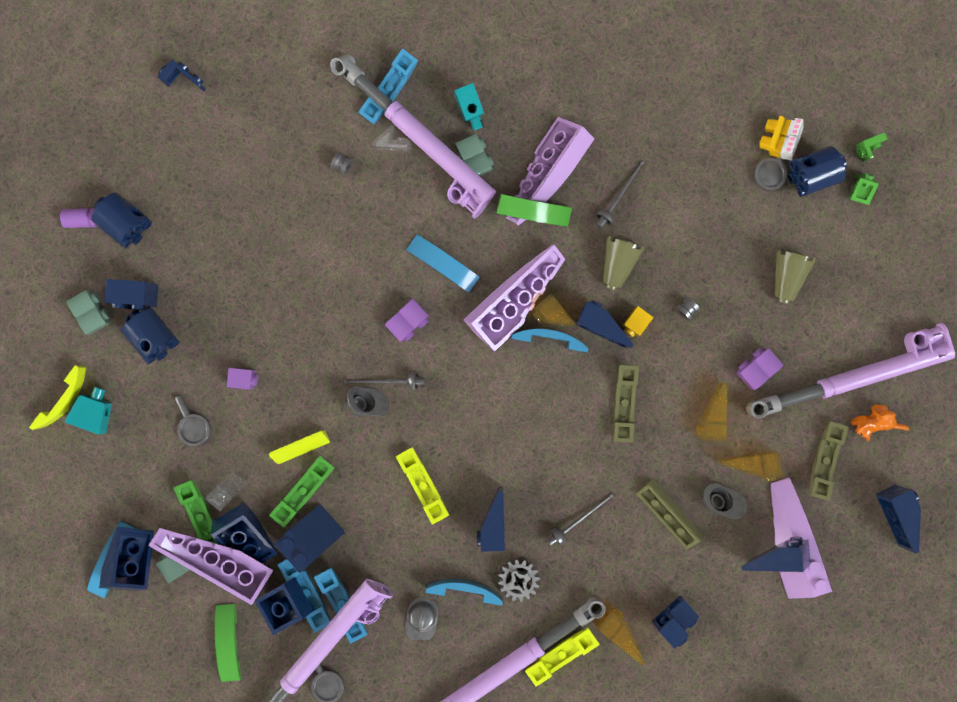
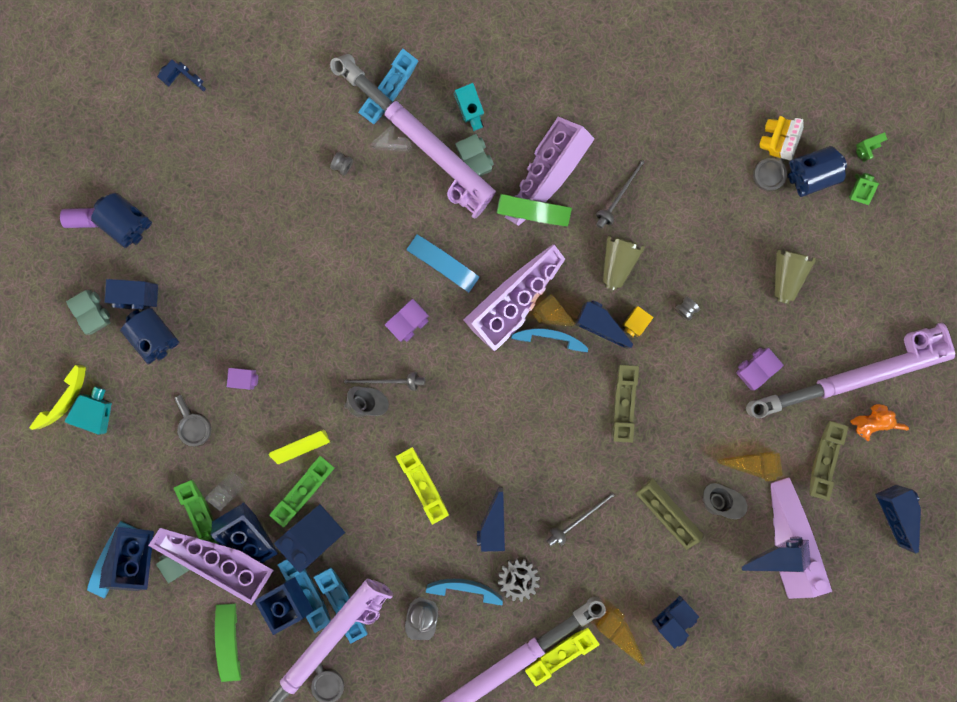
(714, 418): clear yellow slope -> none

